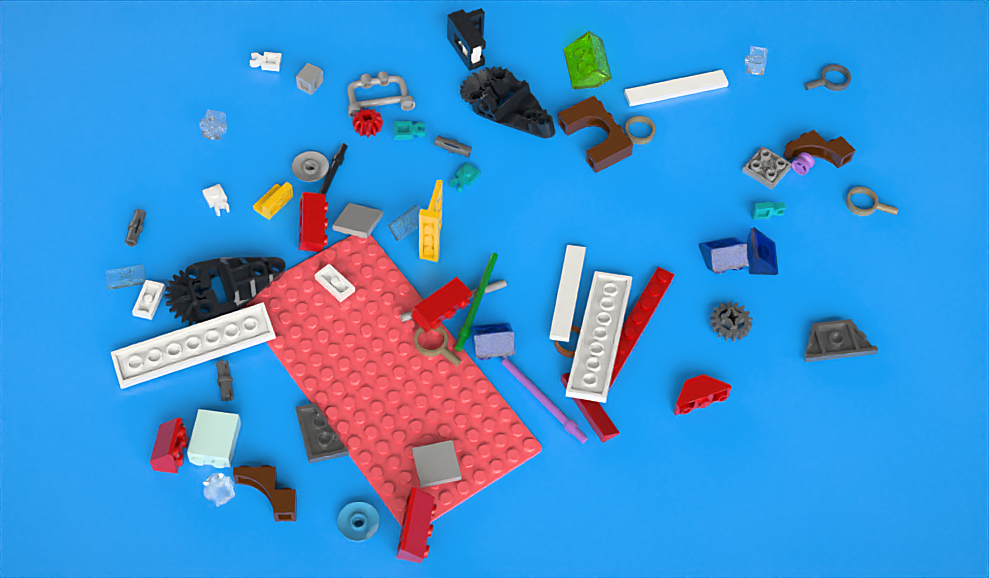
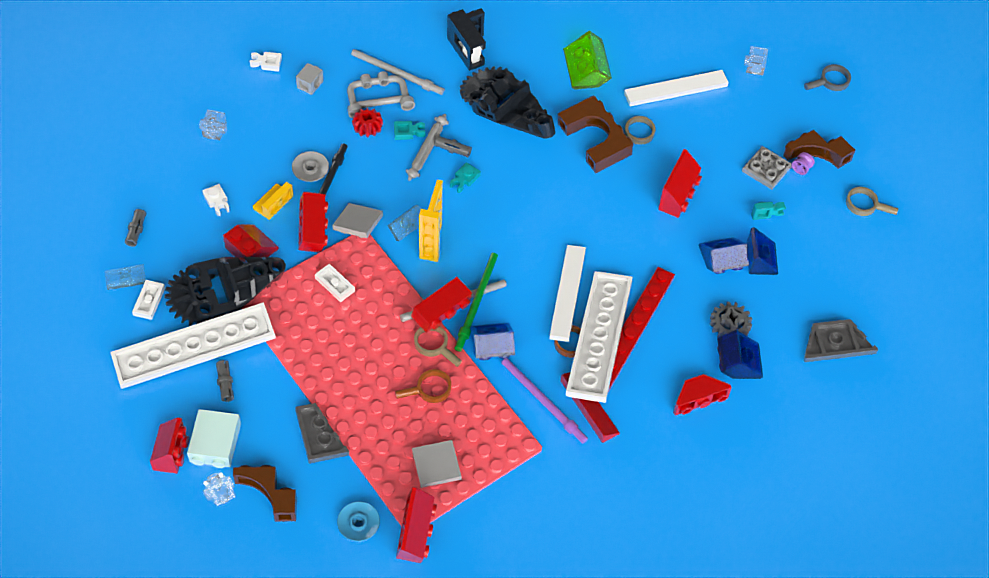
(248, 242): none -> red slope
(417, 389): none -> dark orange piece
(426, 84): none -> light grey bar
(427, 147): none -> light grey wheel
(680, 185): none -> red slope
(739, 356): none -> clear blue slope

